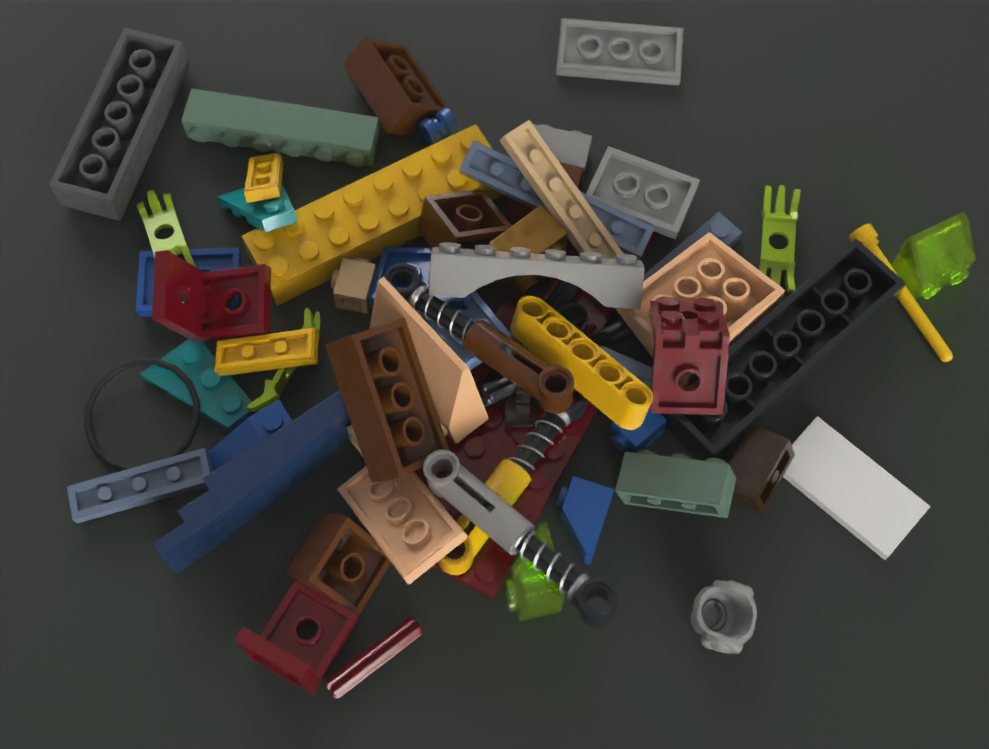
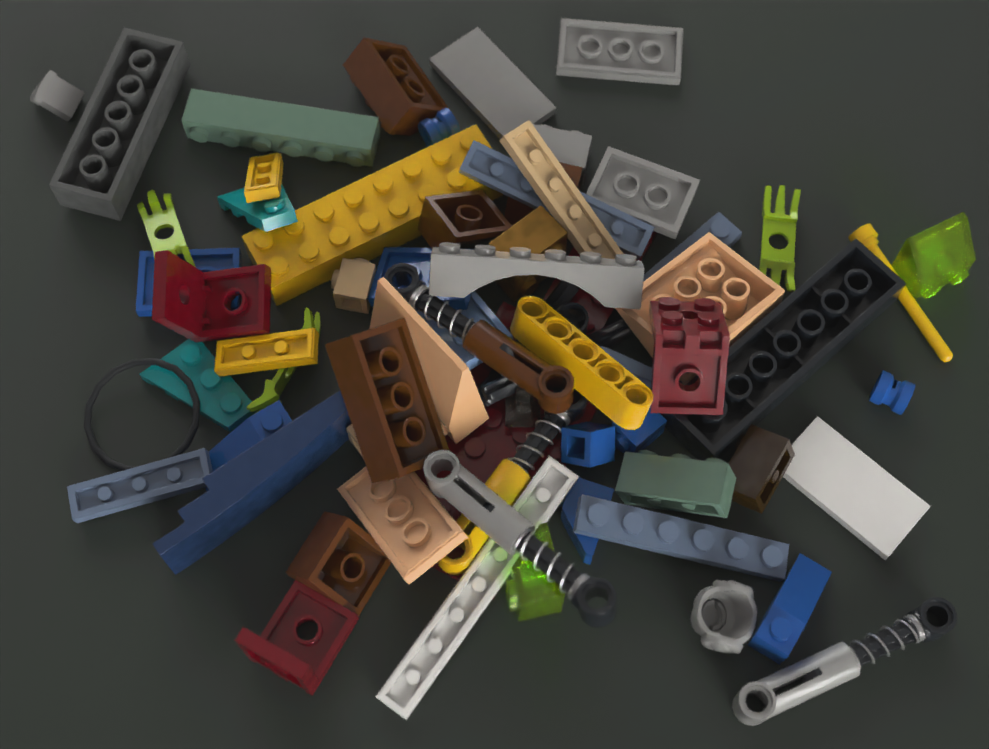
(57, 96): none -> light grey tile
(374, 657): dark red axle -> none
(471, 596): none -> white tile
(491, 84): none -> light grey tile
(588, 444): none -> blue brick
(681, 538): none -> sand blue plate
(790, 609): none -> blue slope
(841, 662): none -> piece
(892, 392): none -> blue wheel

